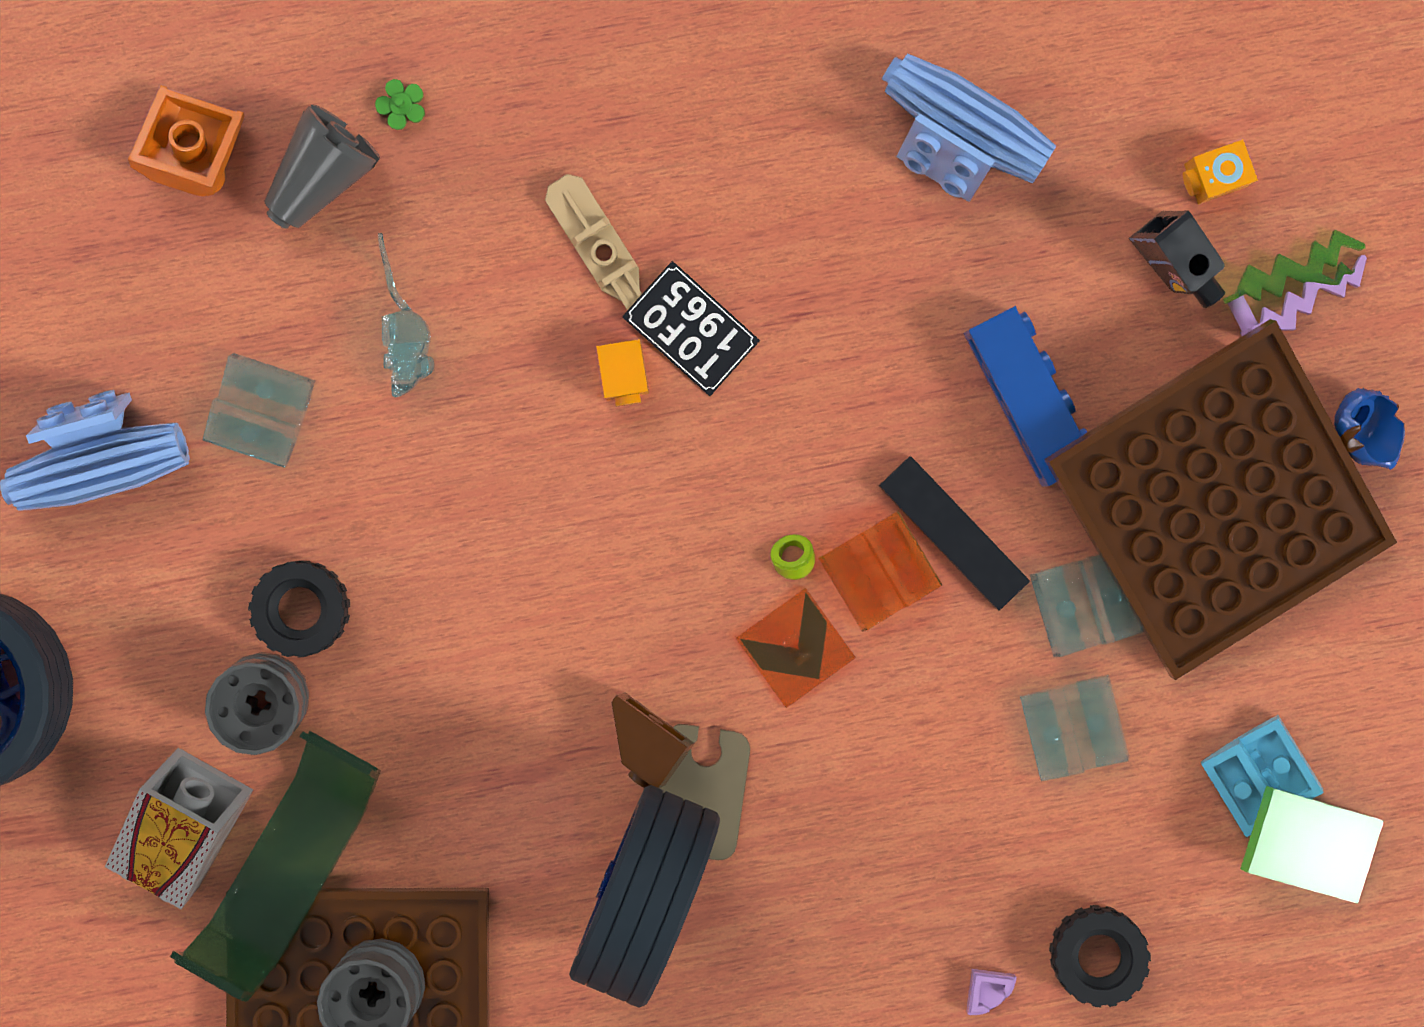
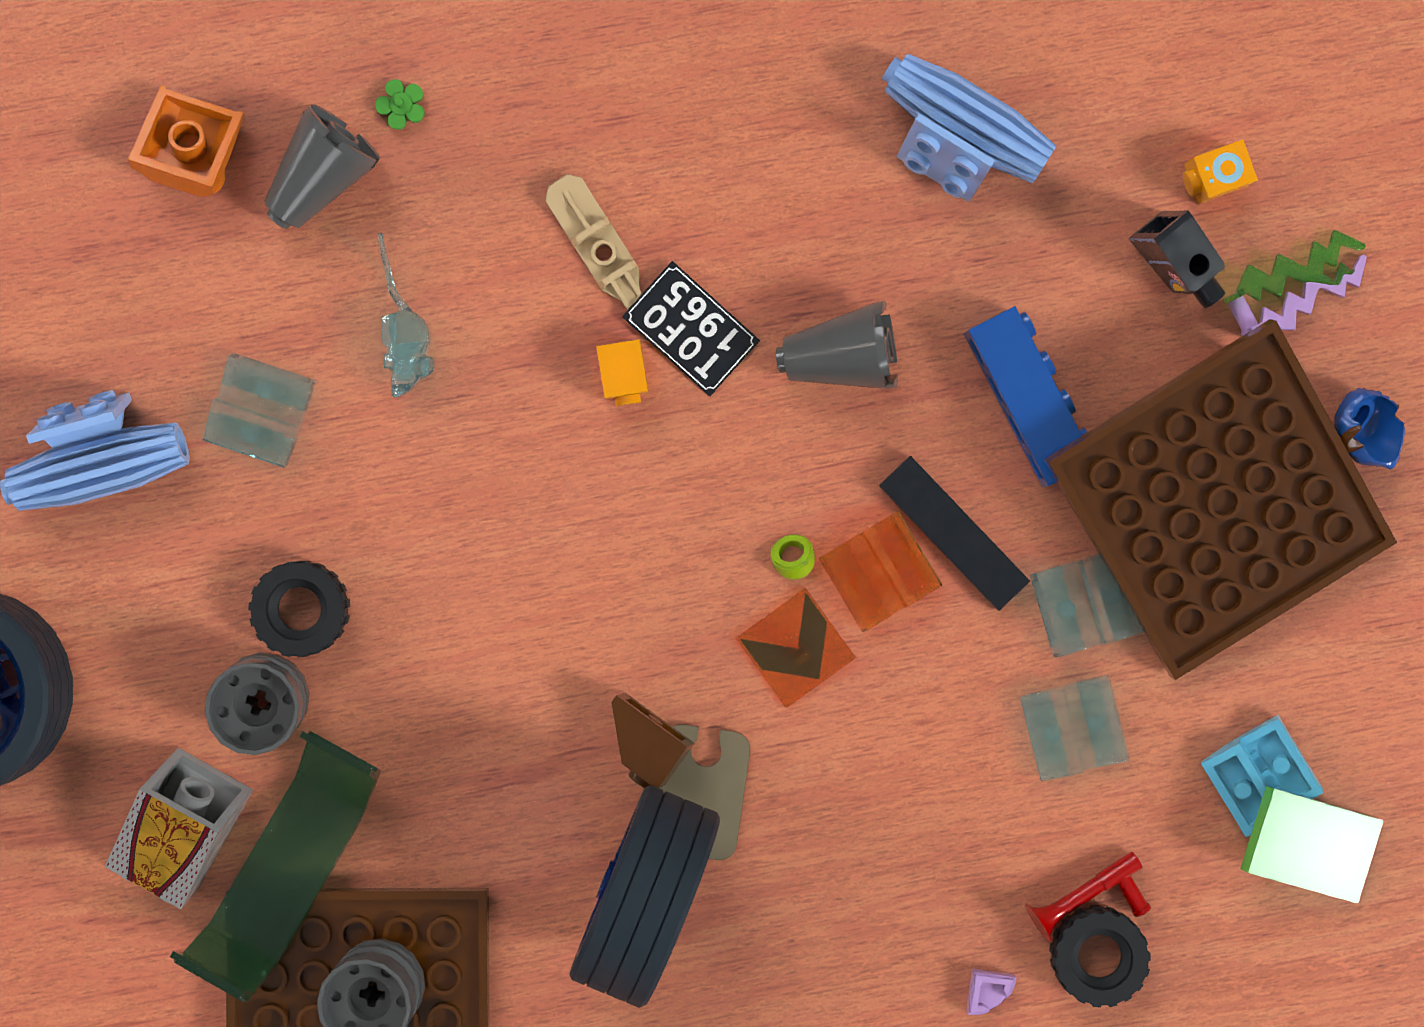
(843, 350): none -> dark grey cone
(1118, 874): none -> red piece

